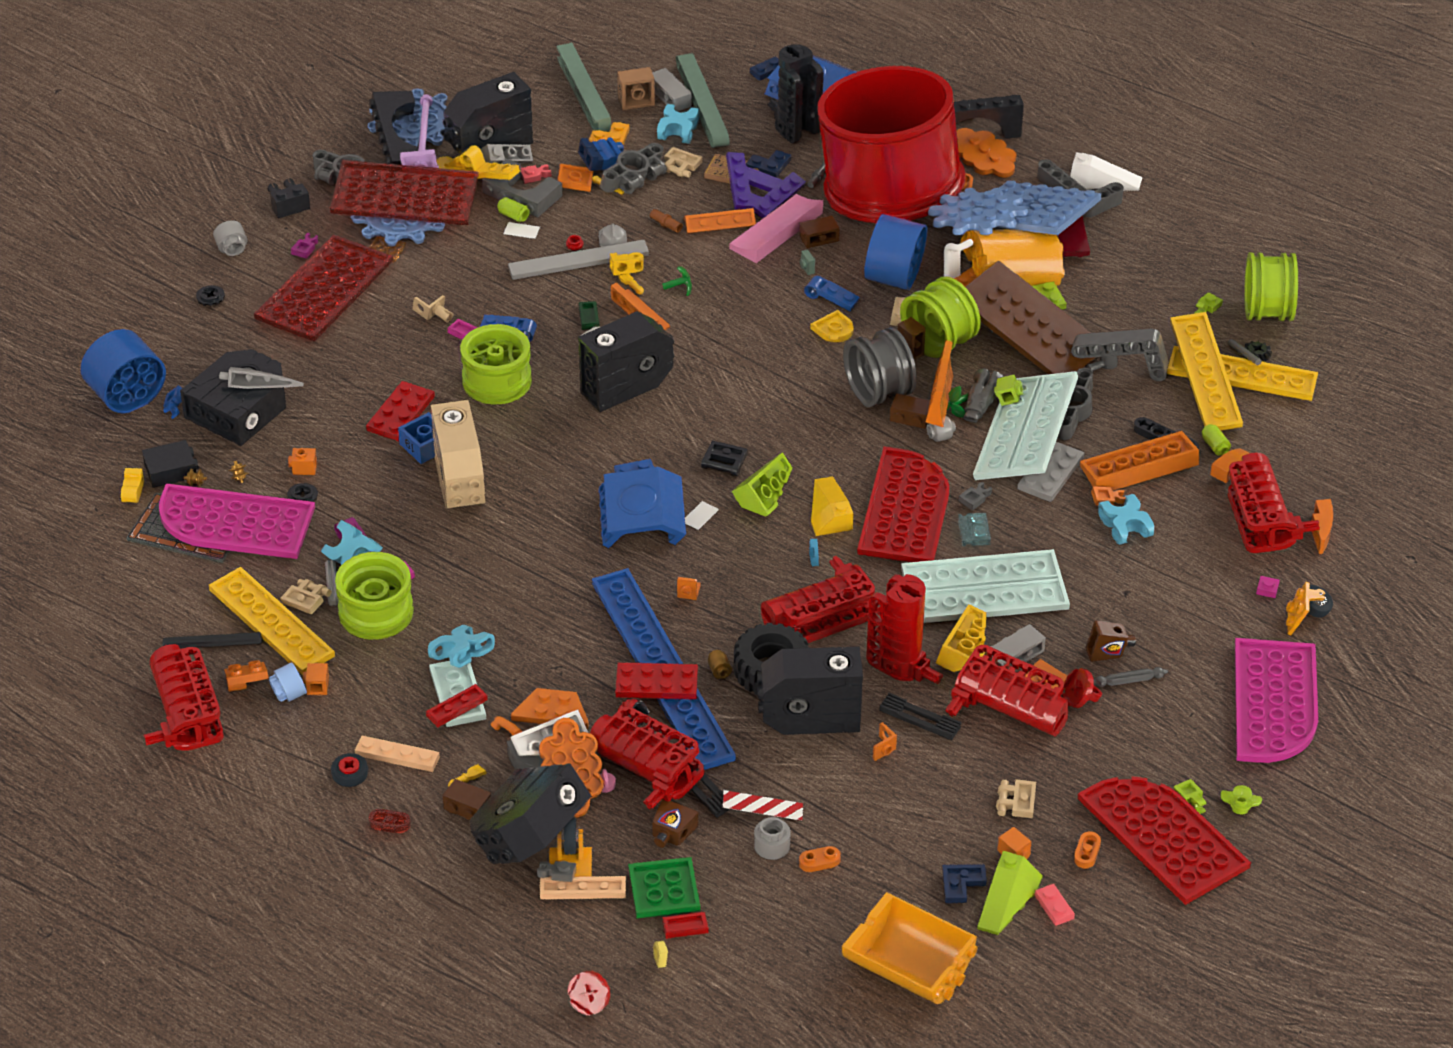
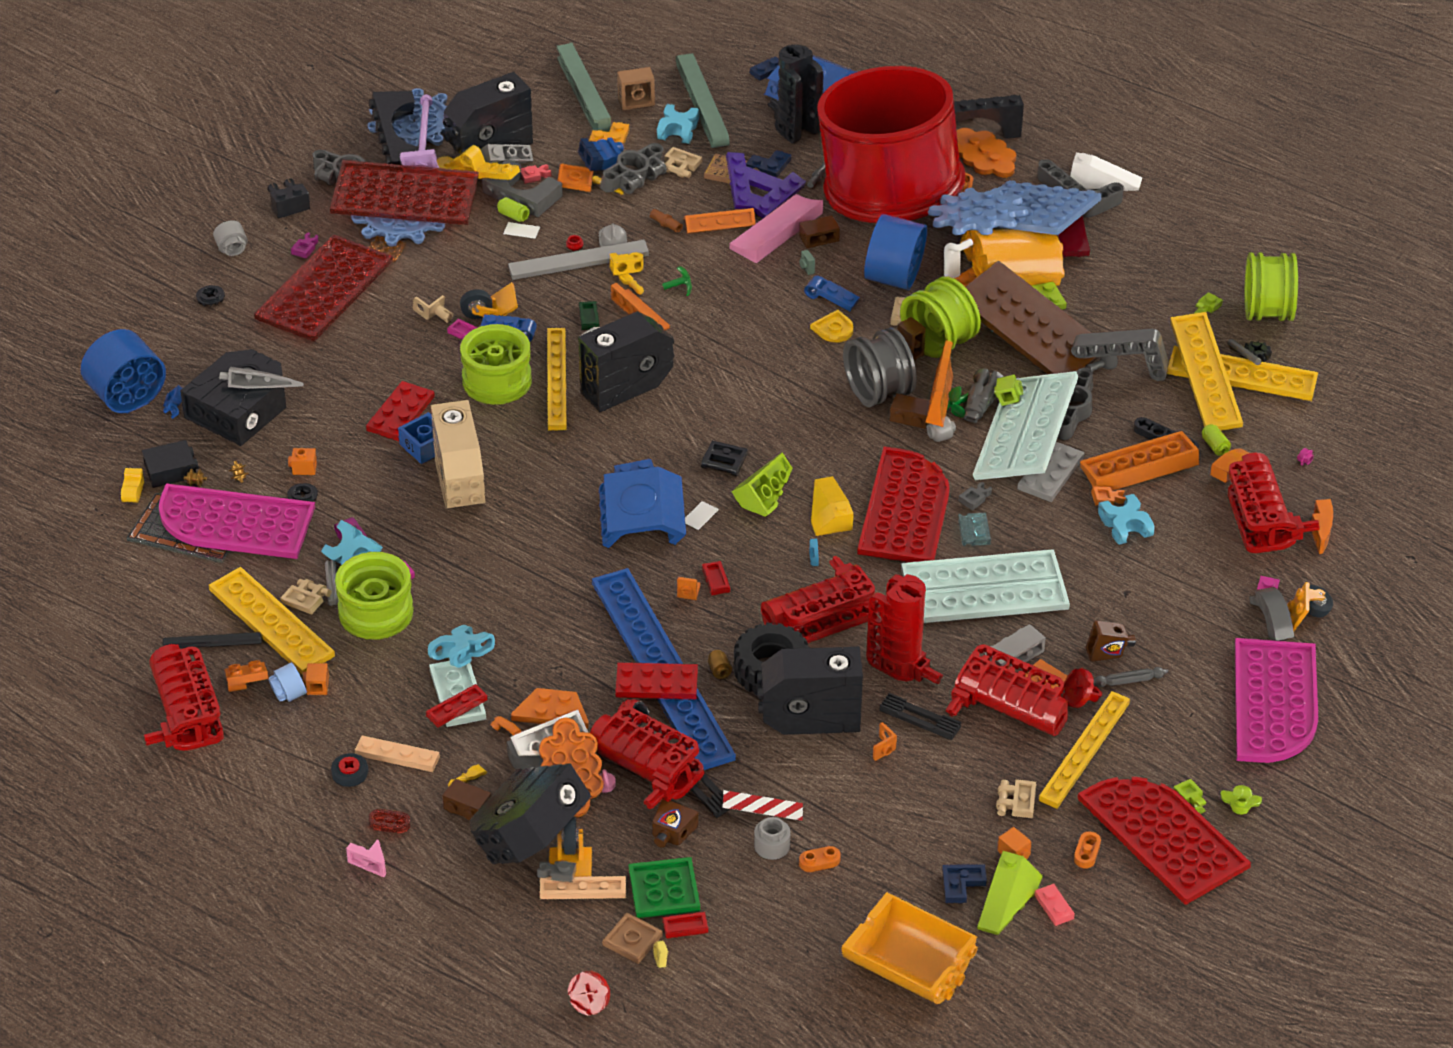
(370, 860): none -> bright pink slope
(479, 302): none -> plate
(556, 378): none -> yellow plate
(632, 938): none -> medium nougat tile
(671, 90): light grey brick -> none
(716, 578): none -> red tile
(963, 639): yellow wedge -> none
(1084, 750): none -> yellow plate
(1275, 613): none -> dark grey arch
(1305, 456): none -> dark pink plate

